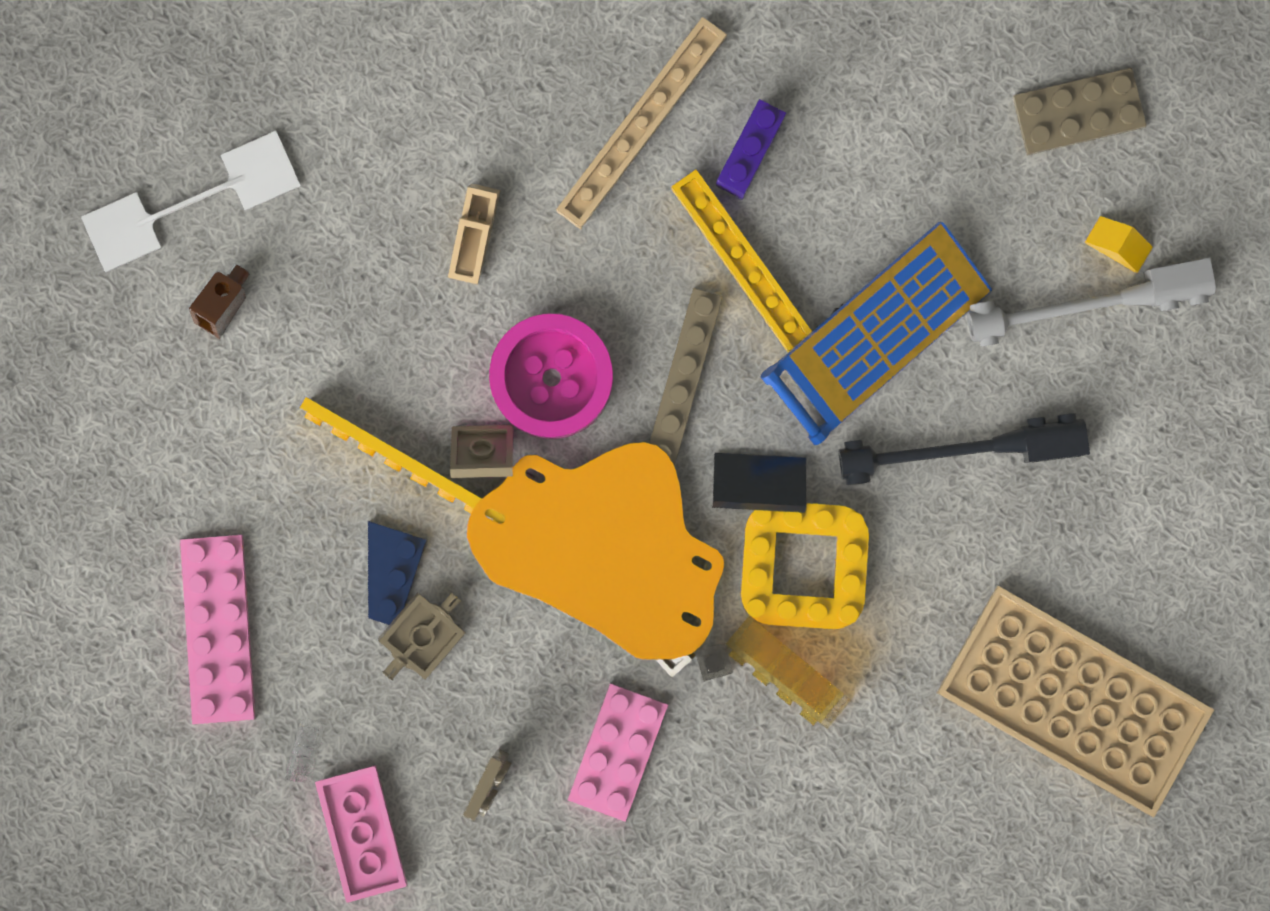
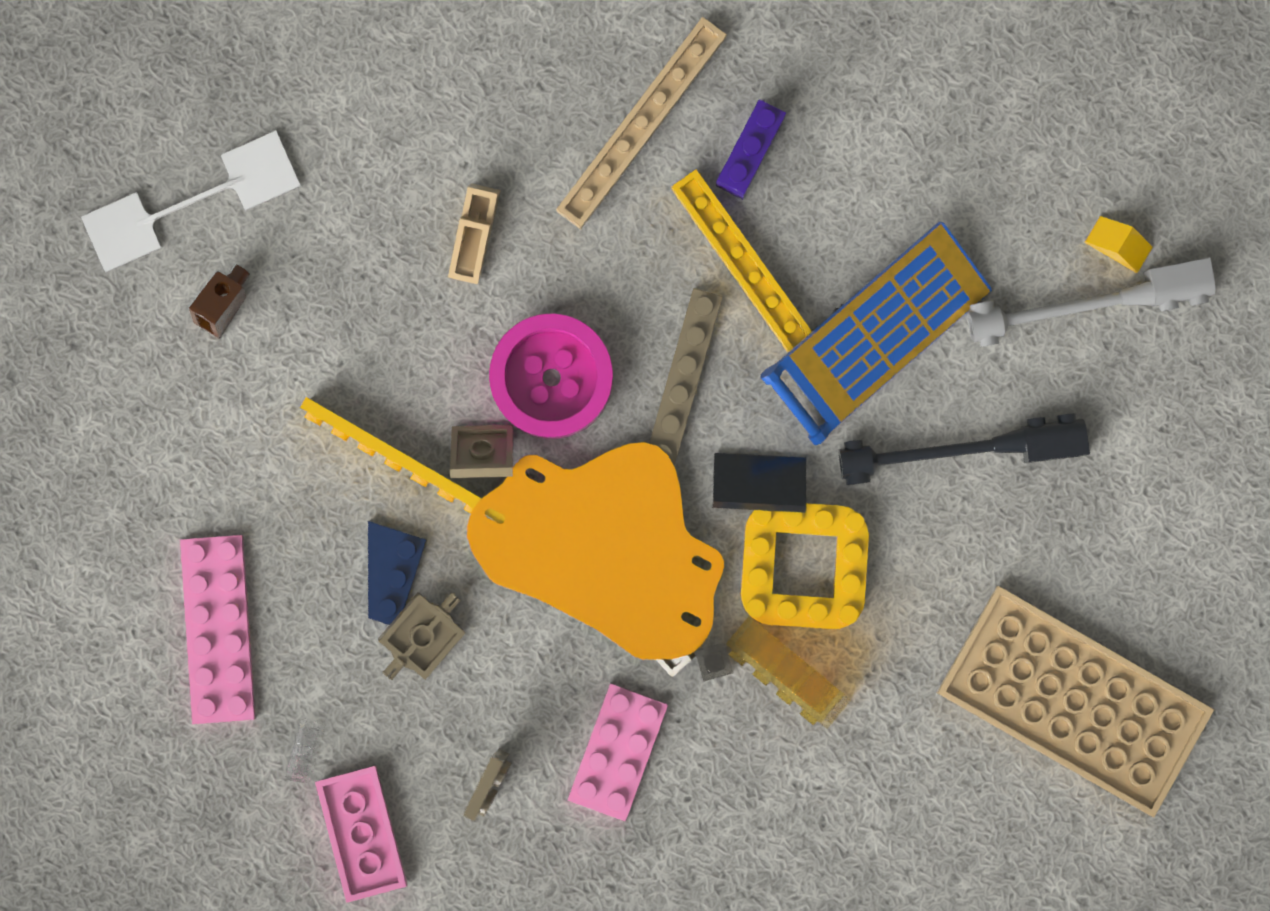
(1079, 111): dark tan plate -> none

